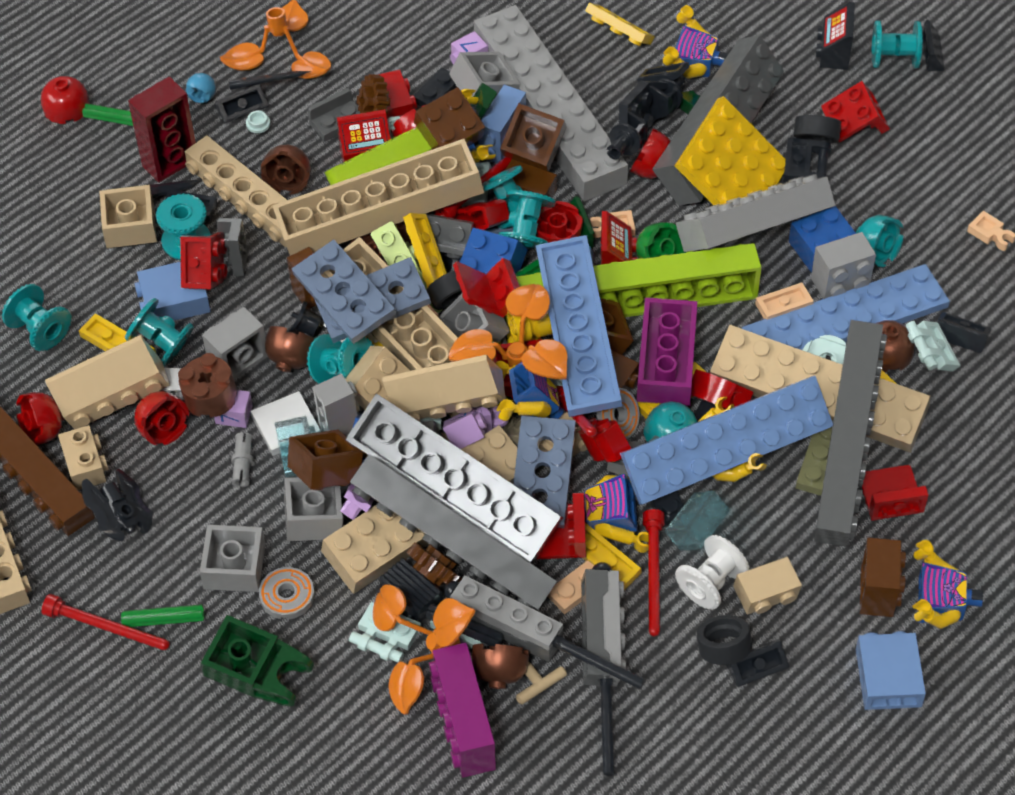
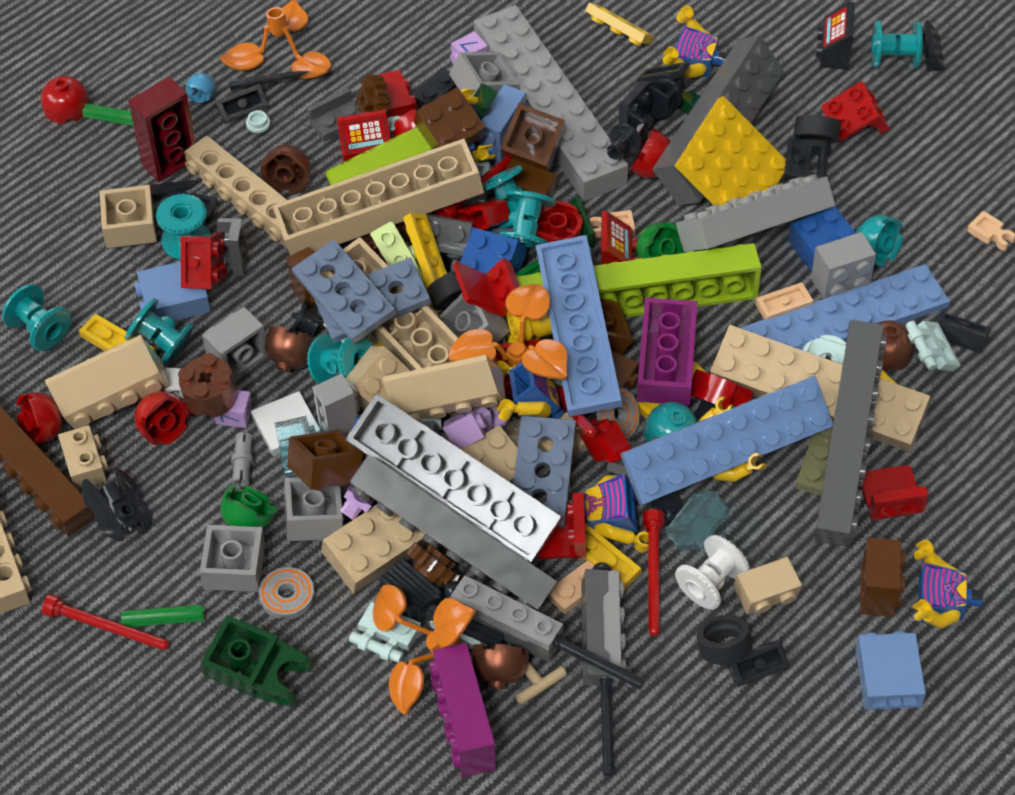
(246, 507): none -> green cylinder

